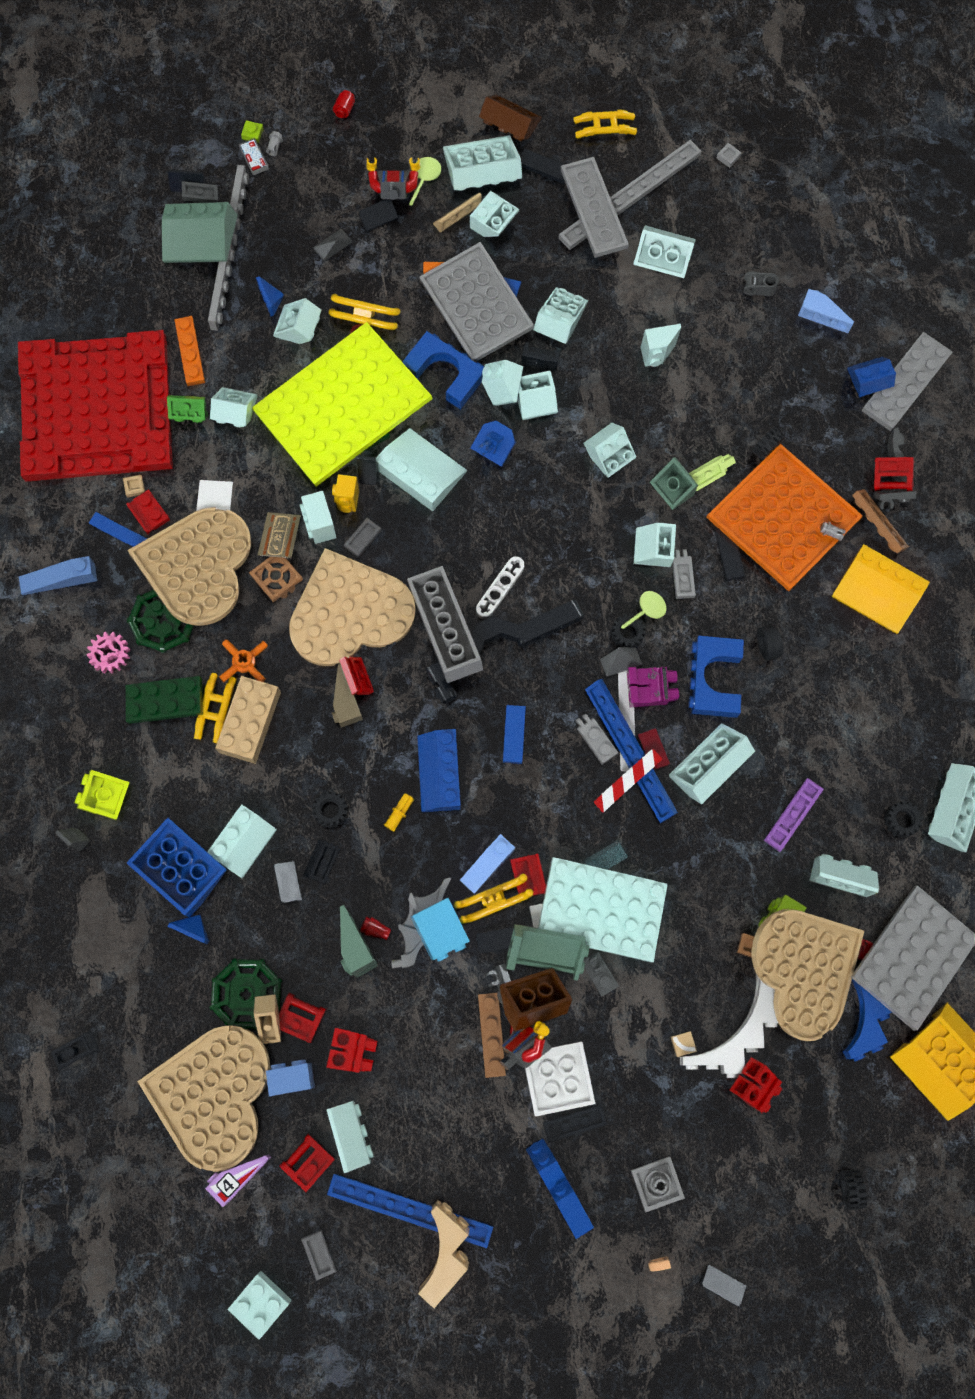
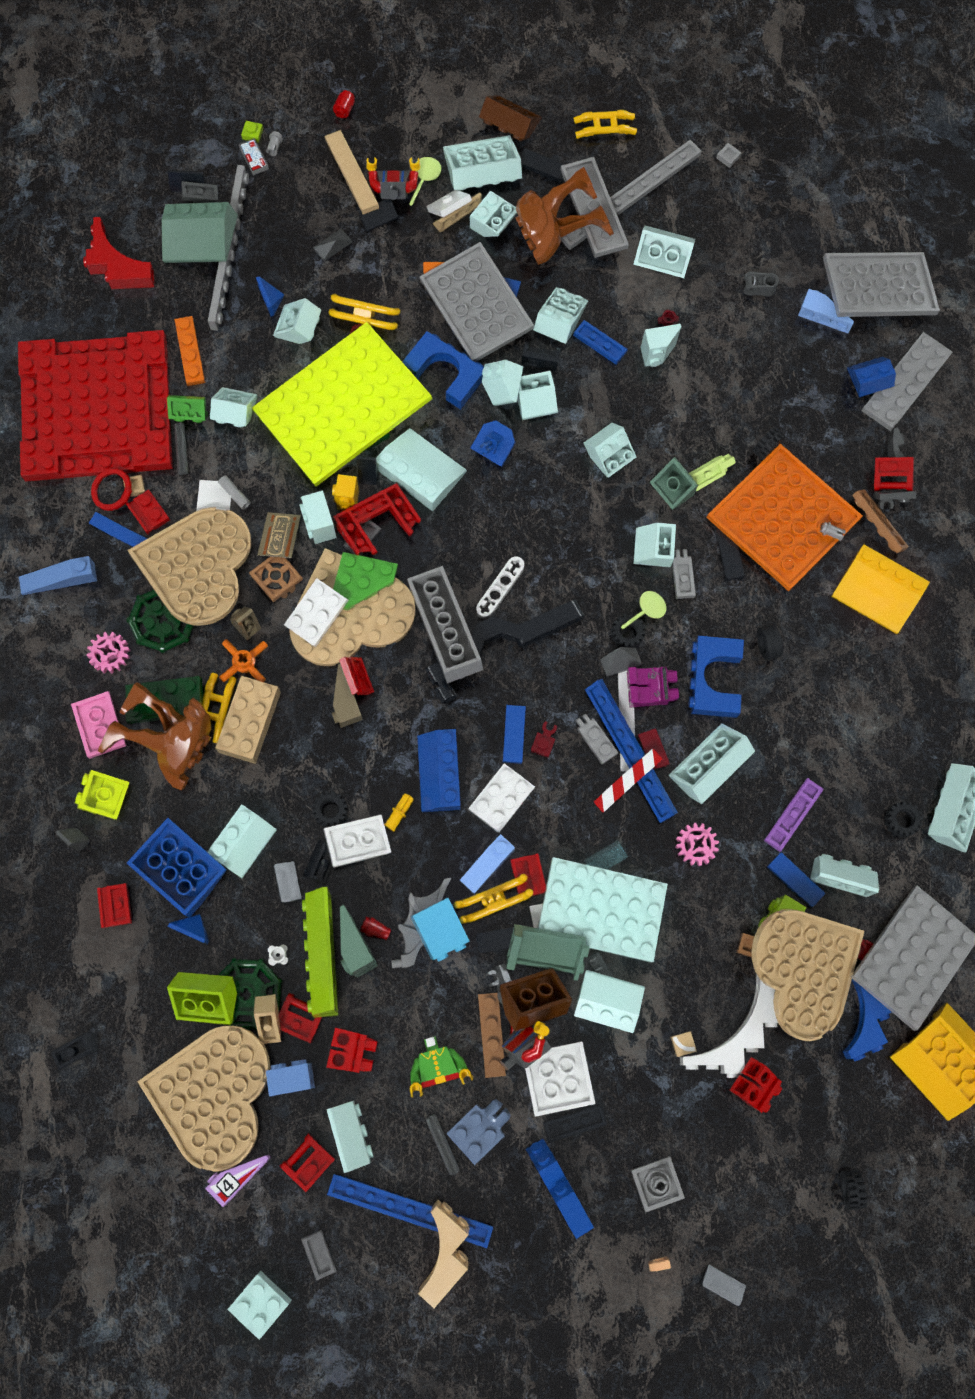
(93, 719): none -> bright pink plate
(114, 905): none -> red plate
(118, 269): none -> red arch
(125, 496): none -> red piece
(177, 746): none -> dark orange animal
(181, 449): none -> dark grey axle
(203, 998): none -> lime slope
(232, 490): none -> light grey piece
(245, 622): none -> dark tan slope
(272, 955): none -> white plate
(316, 612): none -> white plate
(320, 953): none -> lime slope
(350, 520): none -> red wedge
(351, 172): none -> tan tile
(357, 841): none -> white plate
(362, 578): none -> bright green plate
(436, 1067): none -> bright green torso
(442, 1145): none -> dark grey axle
(449, 203): none -> white plate
(479, 1130): none -> sand blue plate
(501, 798): none -> white plate
(540, 221): none -> dark orange animal
(544, 742): none -> dark red plate
(600, 342): none -> blue tile
(609, 1001): none -> light aqua slope
(668, 314): none -> dark red plate
(690, 839): none -> bright pink gear
(796, 880): none -> blue tile
(880, 284): none -> light grey plate

